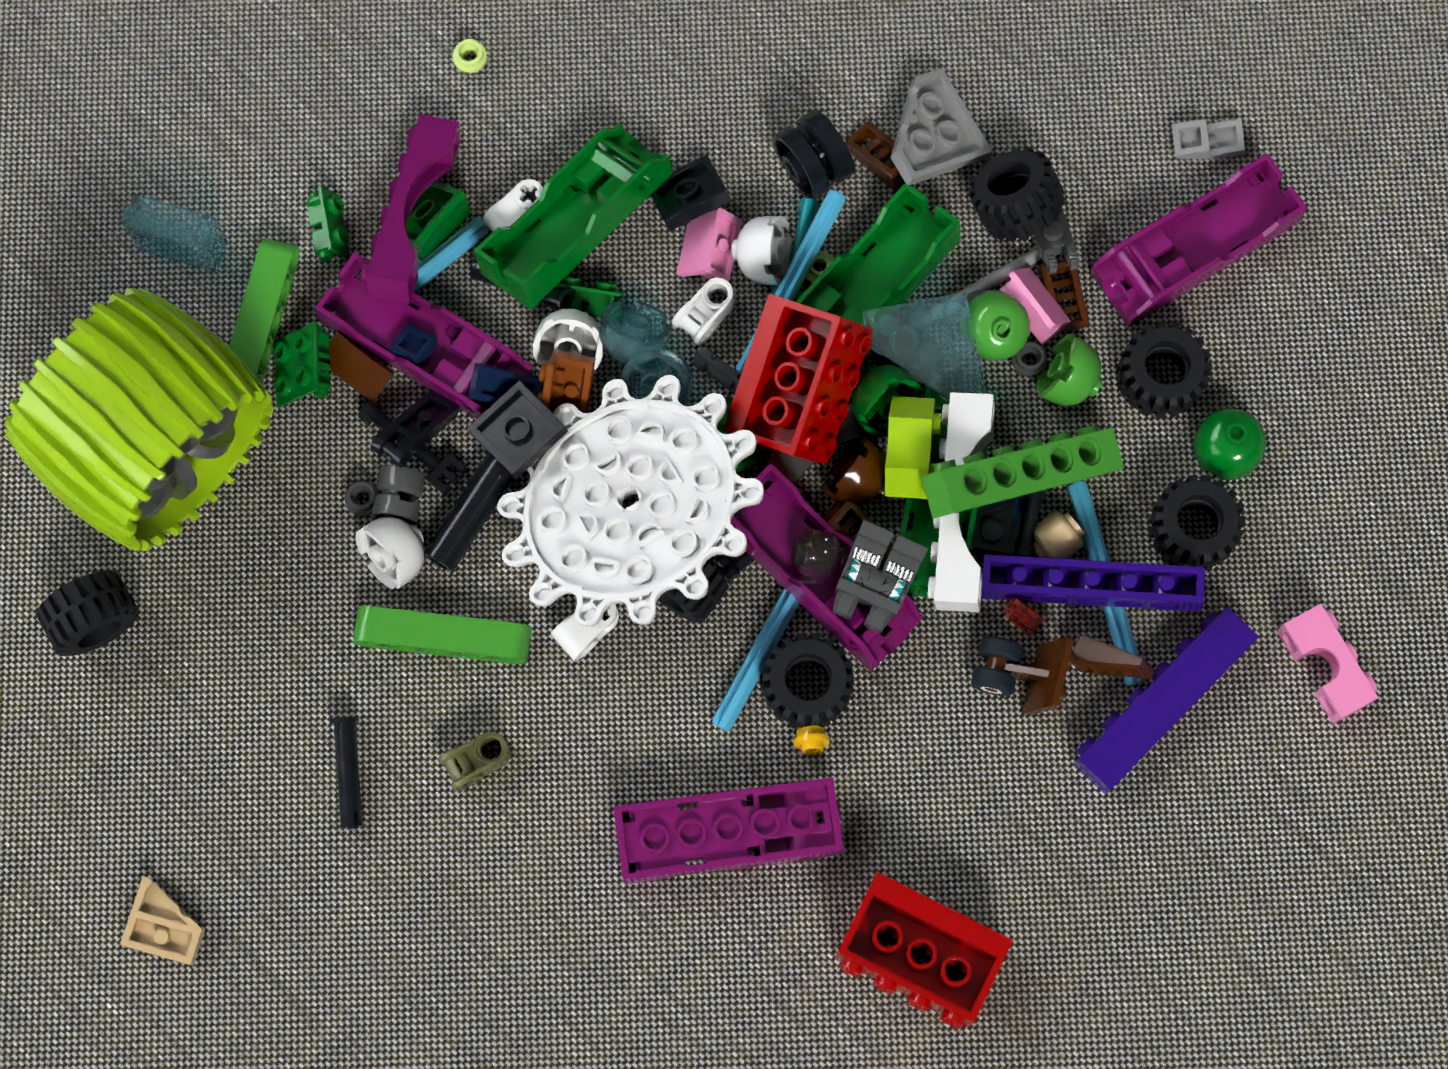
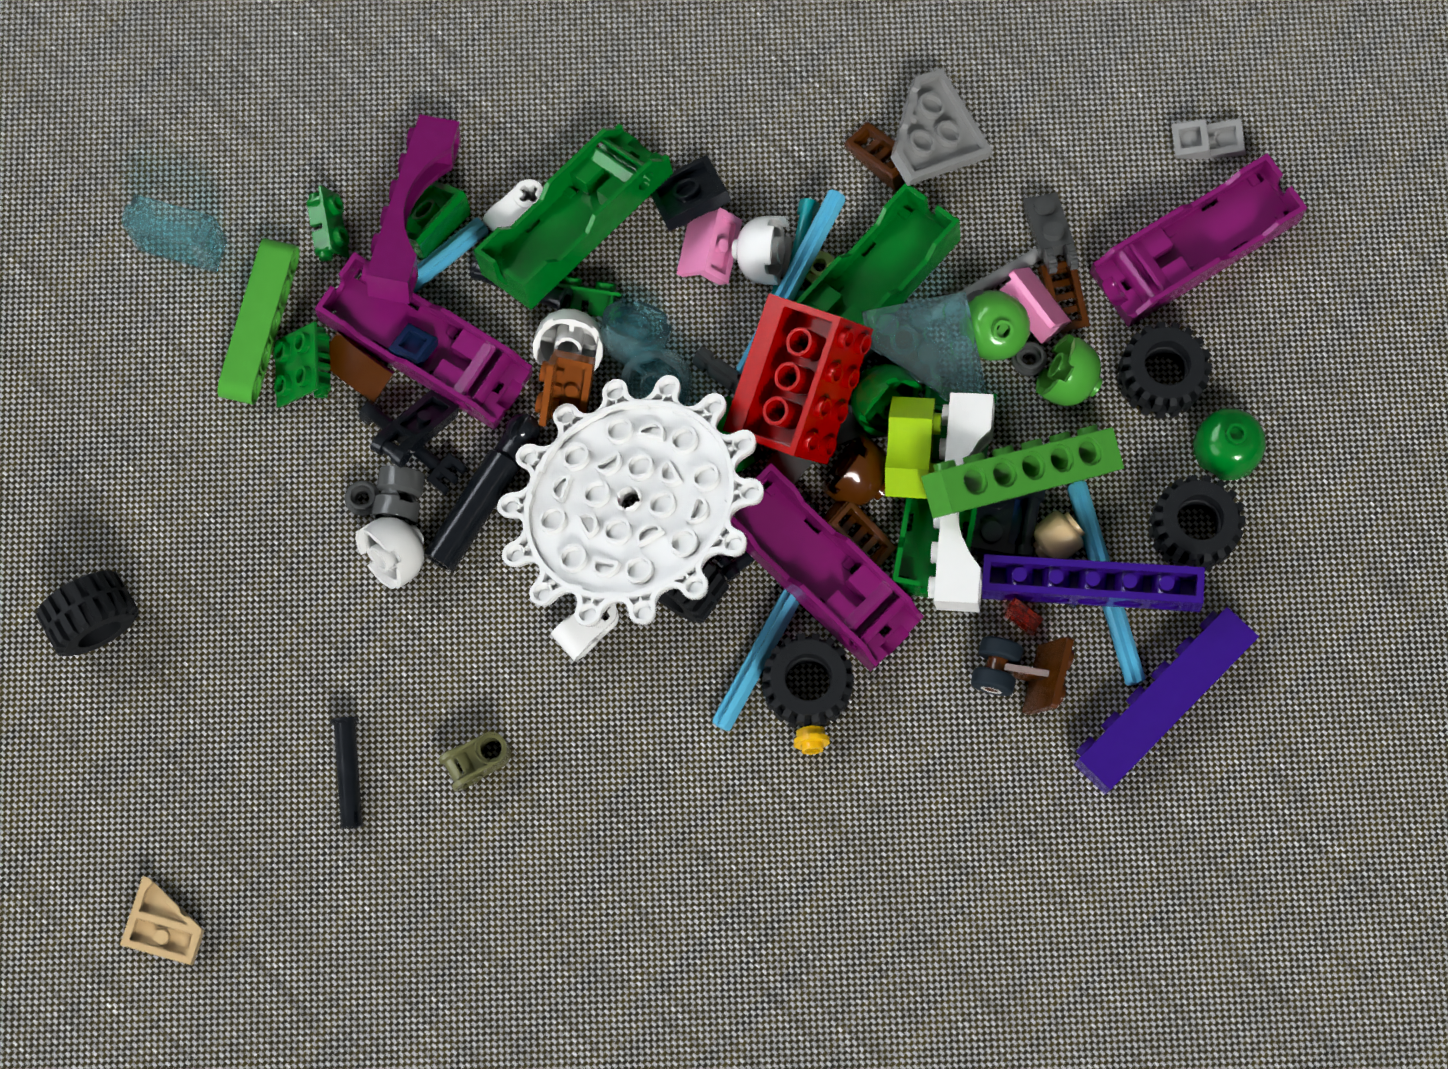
(138, 418): lime wheel -> none
(442, 635): bright green beam -> none
(469, 47): yellowish green plate -> none
(492, 383): dark blue tile -> none
(517, 429): black plate -> none
(700, 315): white piece -> none
(727, 830): magenta piece -> none
(813, 154): black wheel -> none
(817, 553): clear smoke head -> none
(872, 587): dark grey hips -> none
(937, 930): red brick -> none
(1017, 194): black tyre -> none
(1103, 659): reddish brown slope -> none
(1317, 634): bright pink arch -> none

